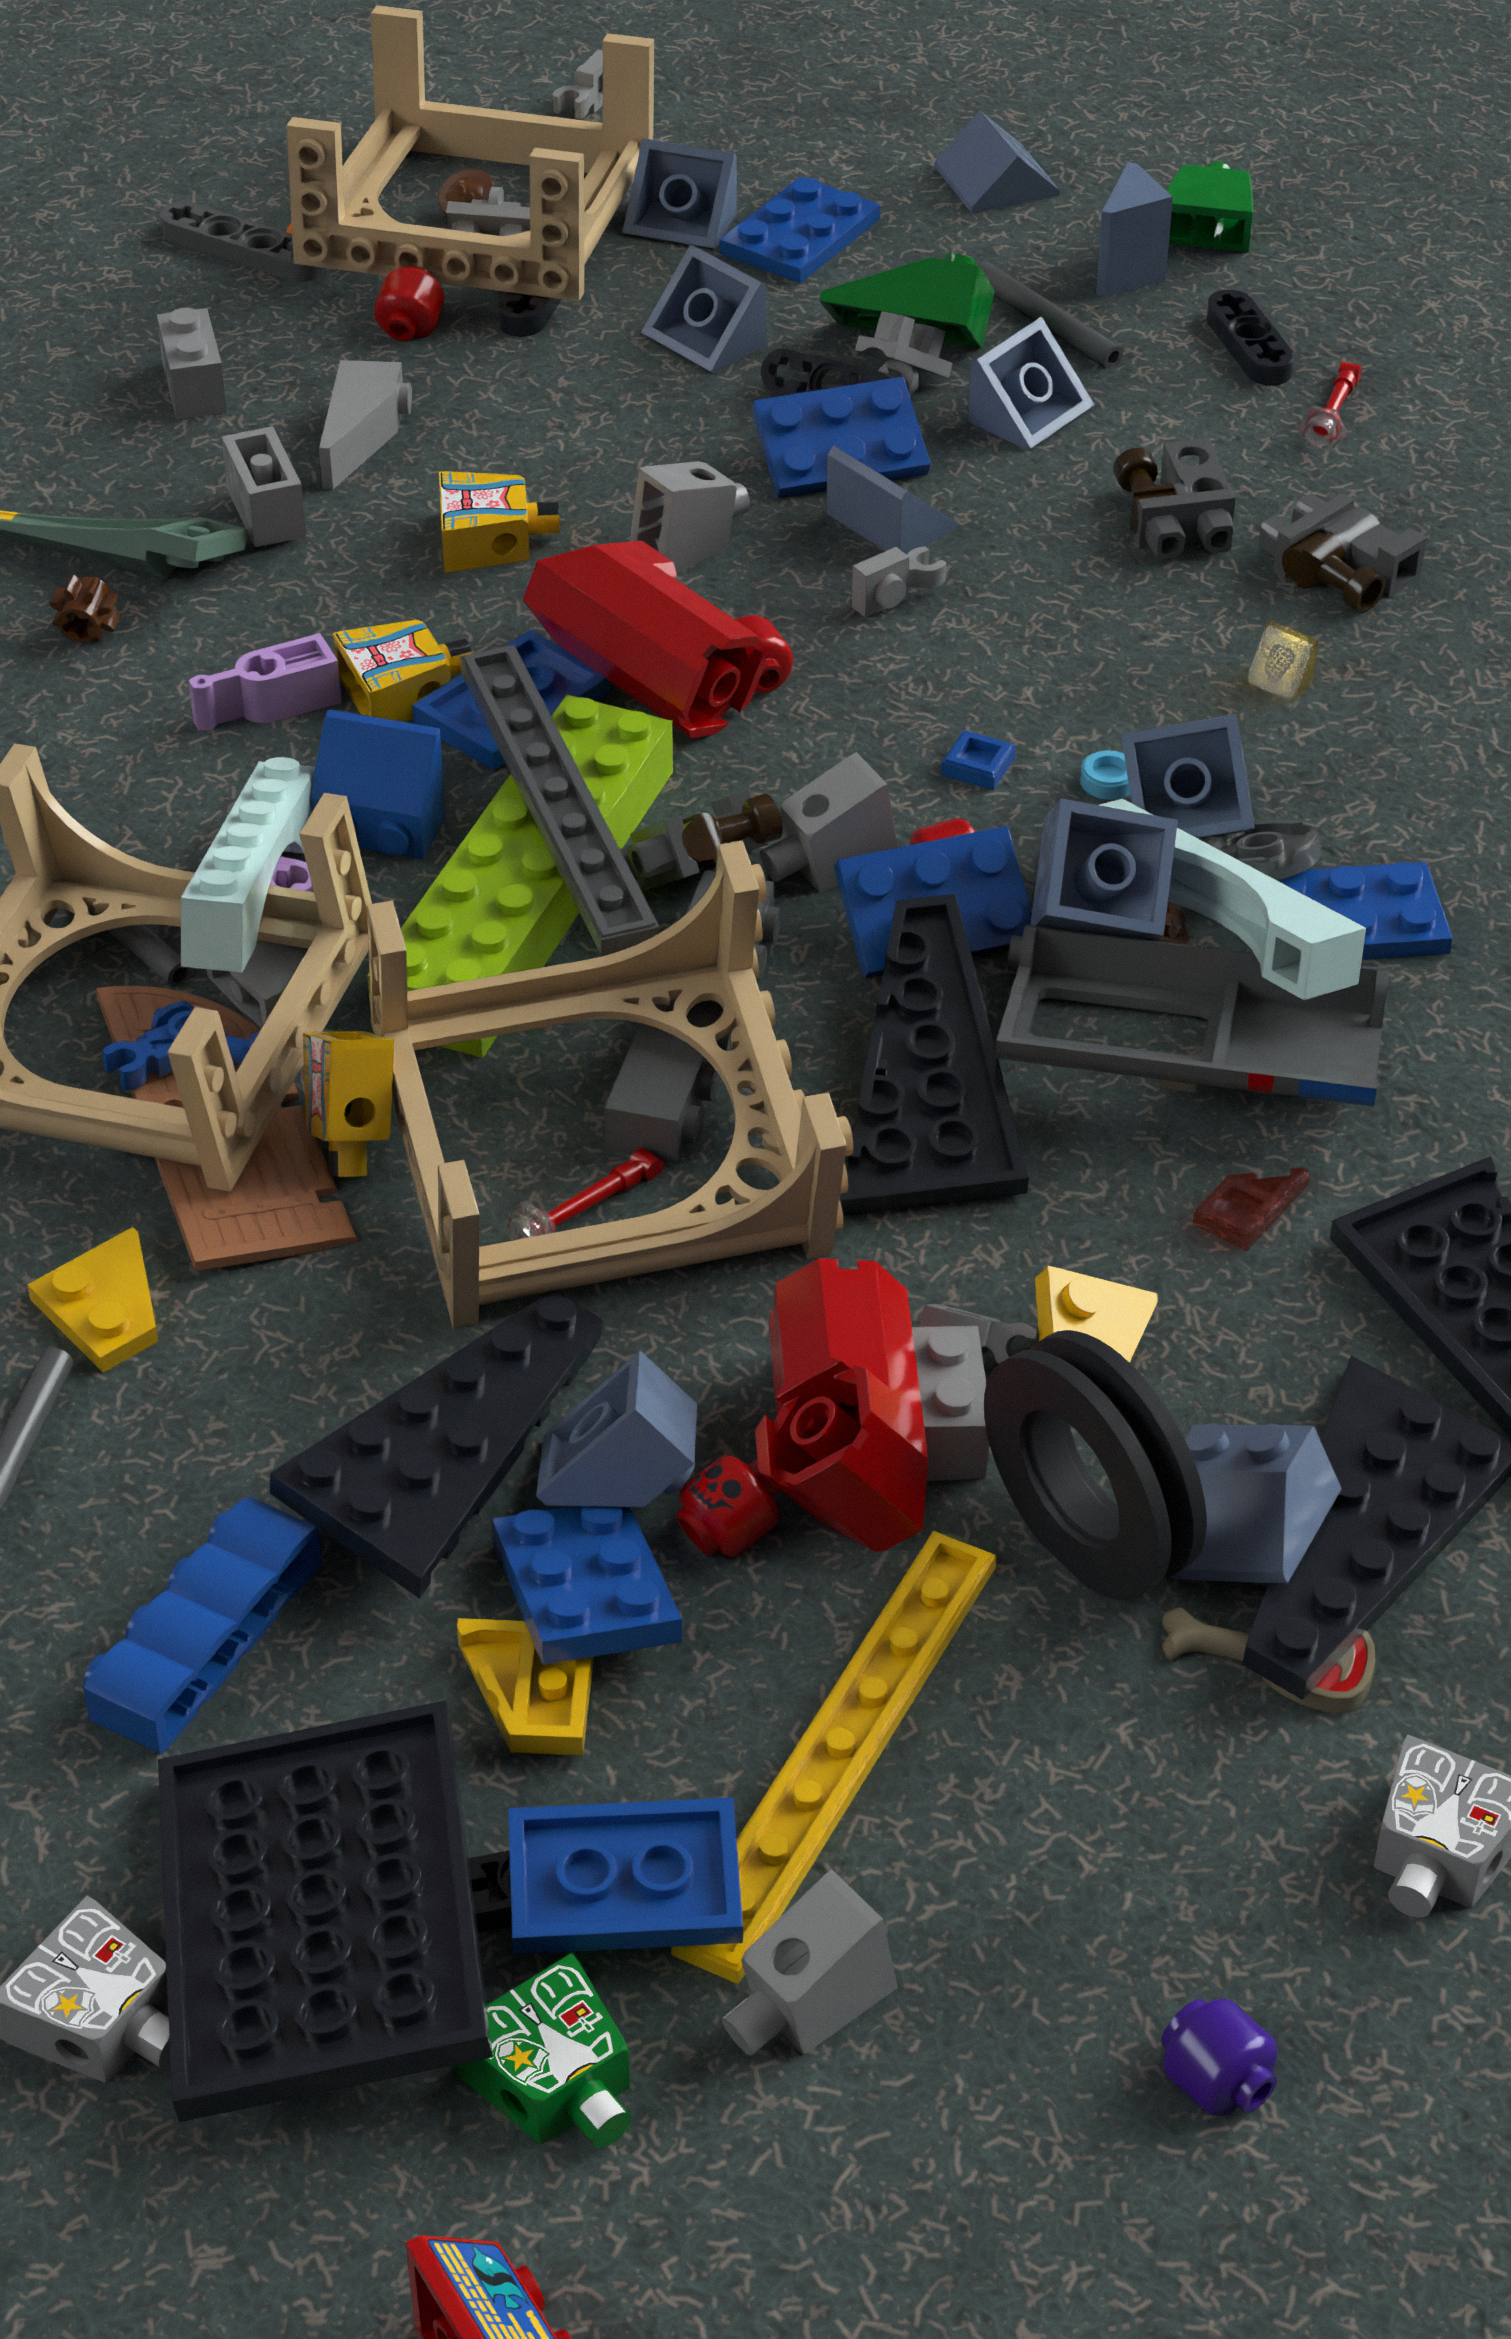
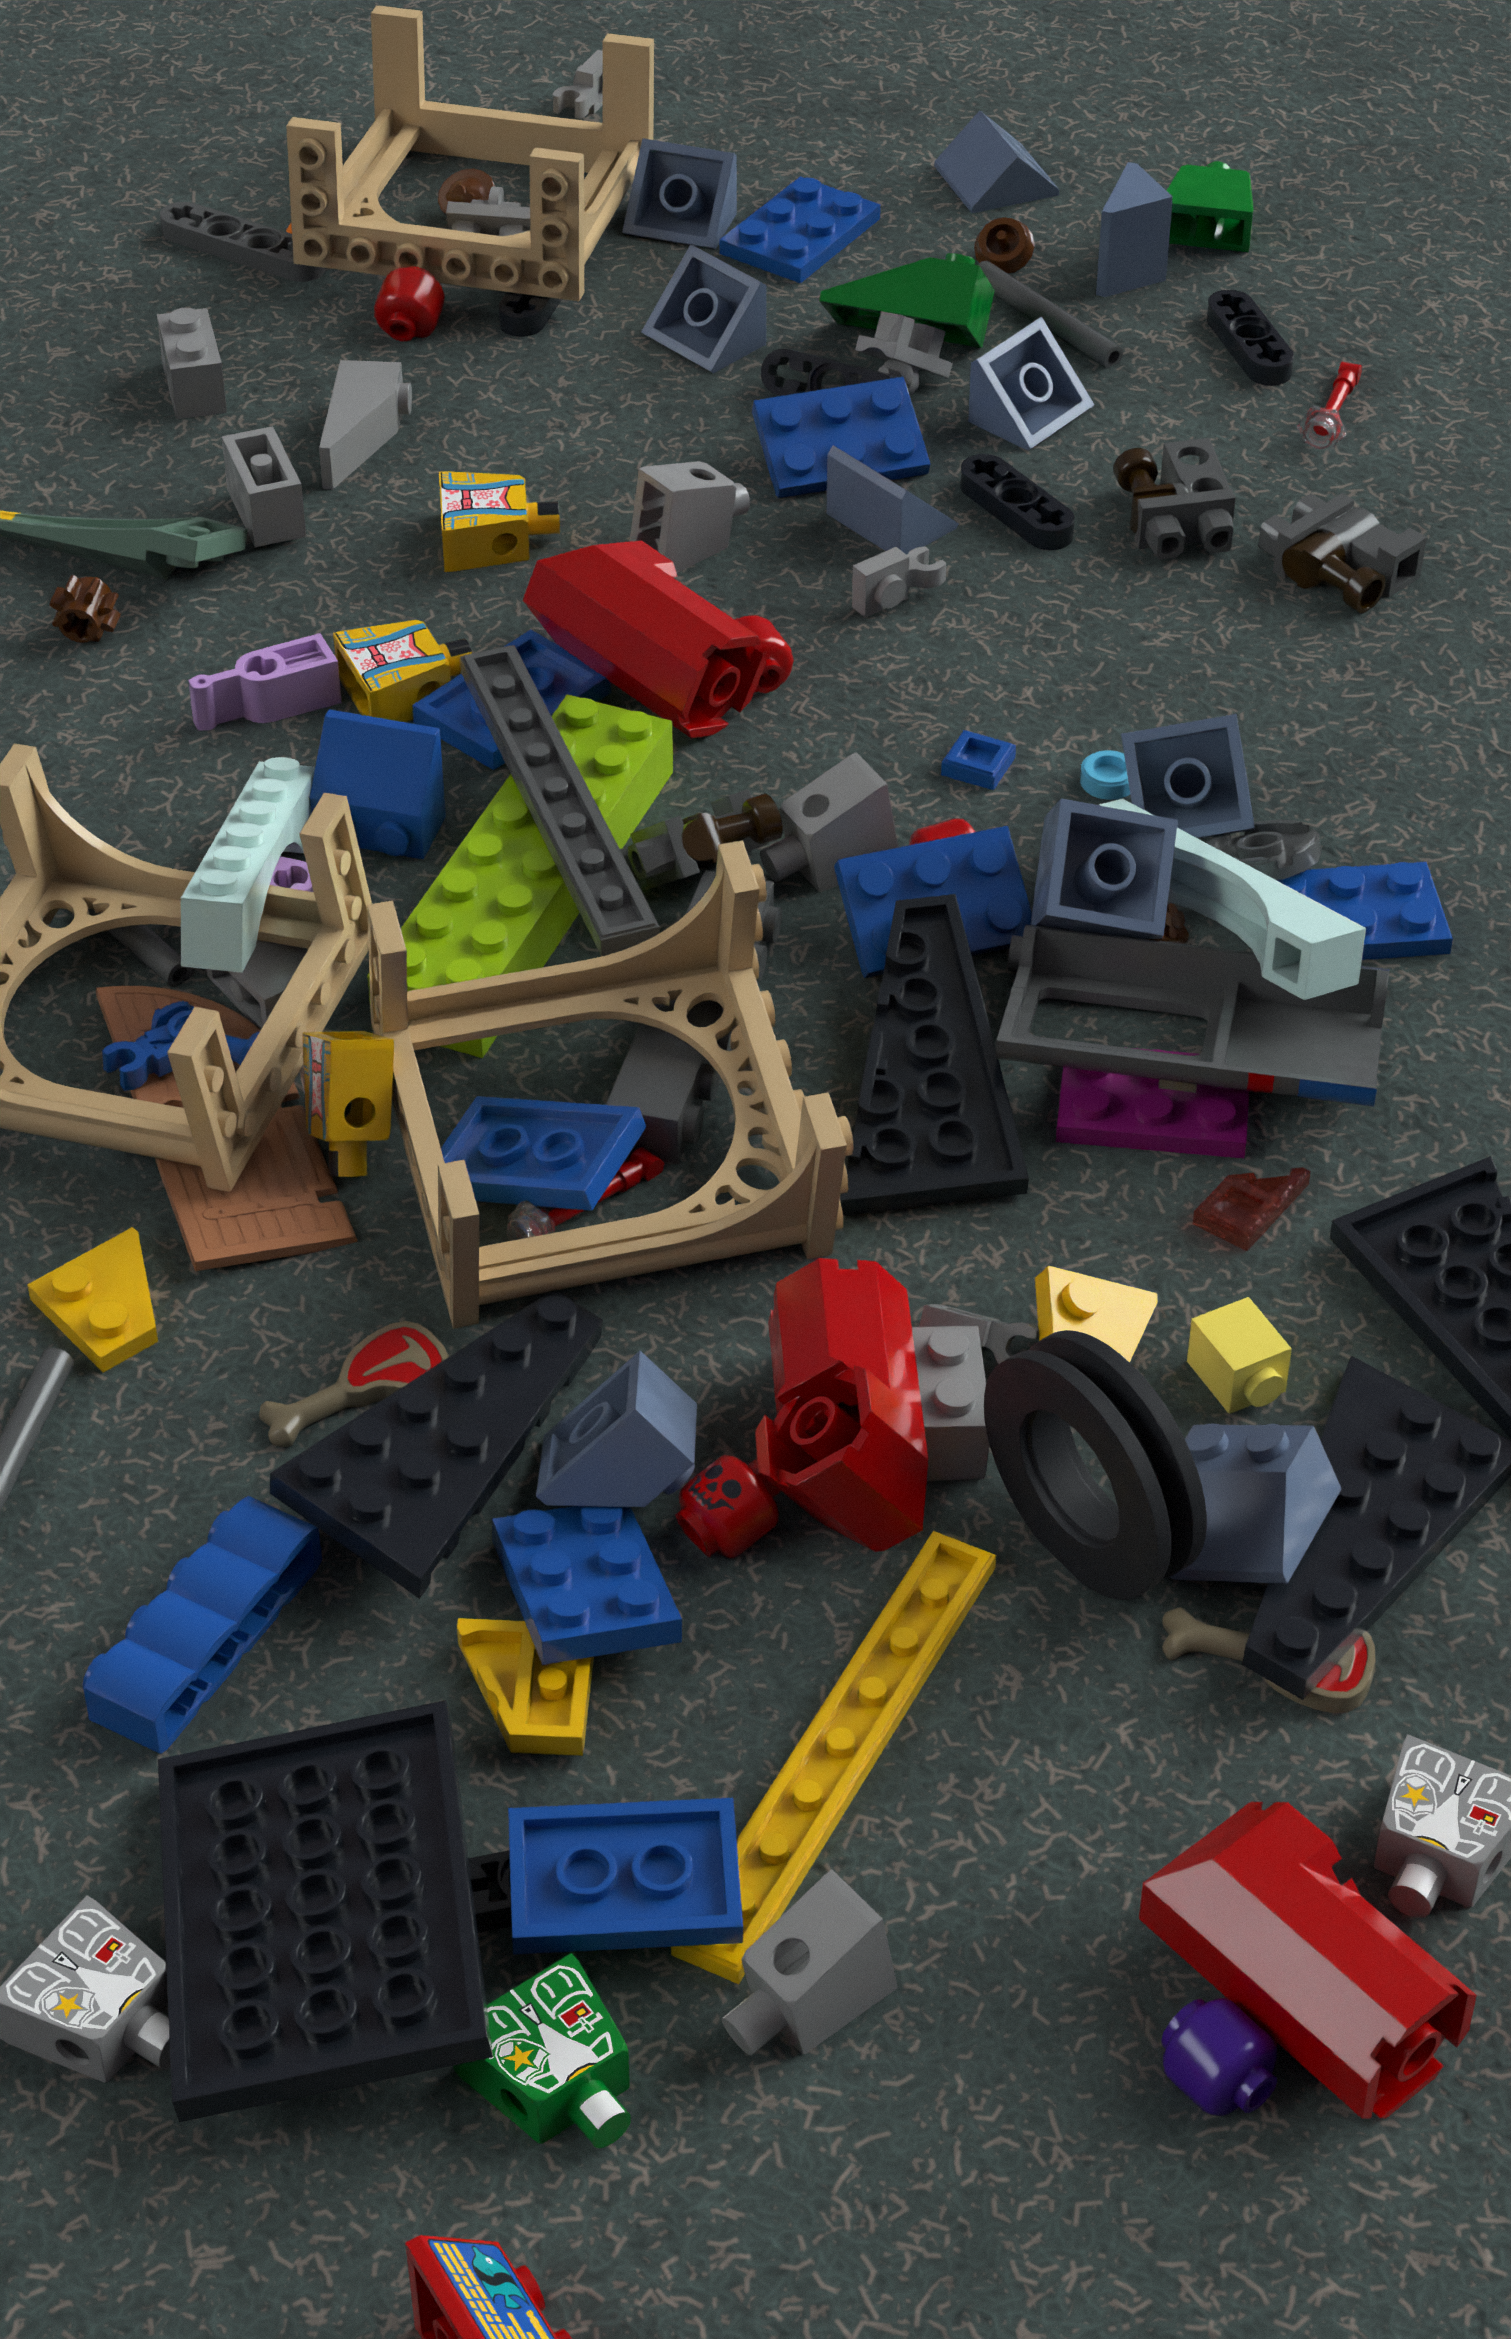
(368, 1375): none -> dark tan piece
(543, 1150): none -> blue plate
(1005, 244): none -> reddish brown hat
(1039, 521): none -> black beam
(1139, 1115): none -> magenta plate
(1239, 1355): none -> light yellow brick
(1284, 661): clear yellow slope -> none
(1309, 1956): none -> red brick

